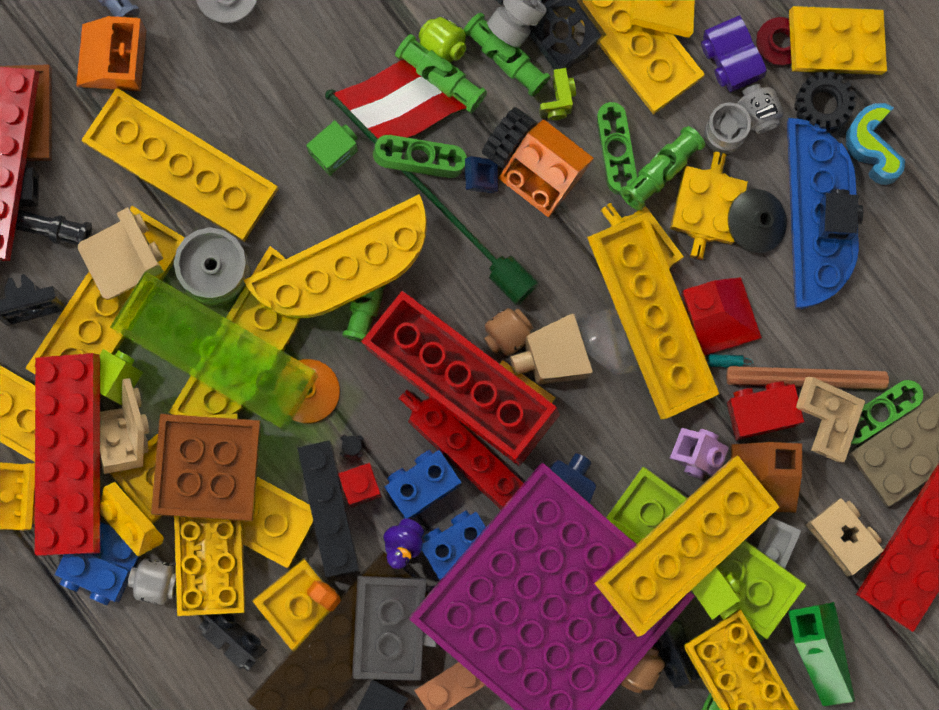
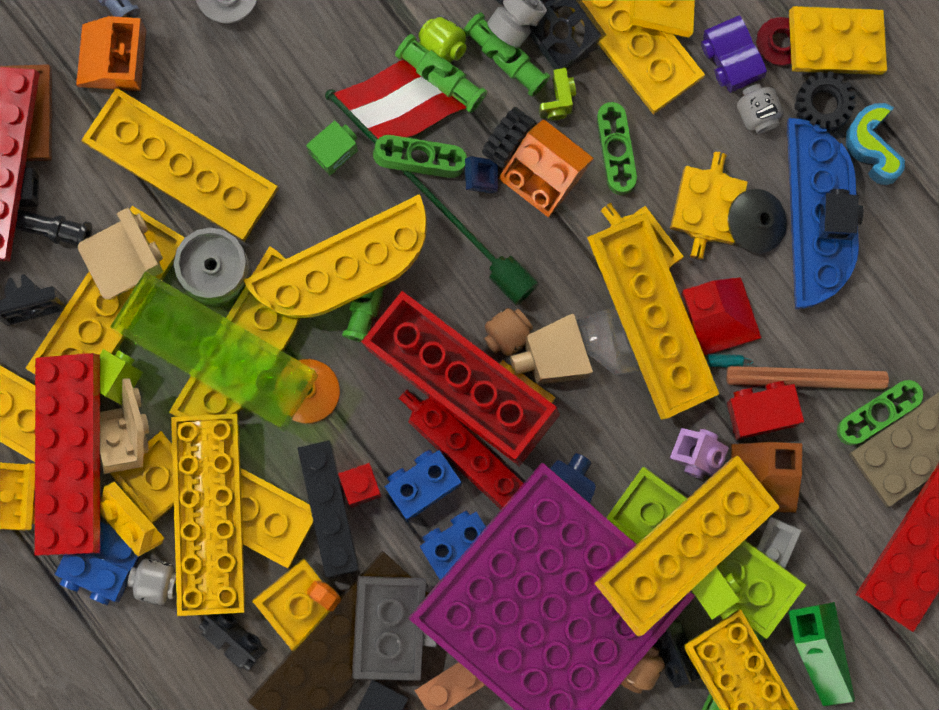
(206, 467): dark orange plate -> none
(351, 446): black piece -> none
(403, 543): dark purple animal -> none
(662, 168): bright green piece -> none
(727, 128): light grey wheel -> none
(828, 529): tan brick -> none
(838, 414): tan plate -> none

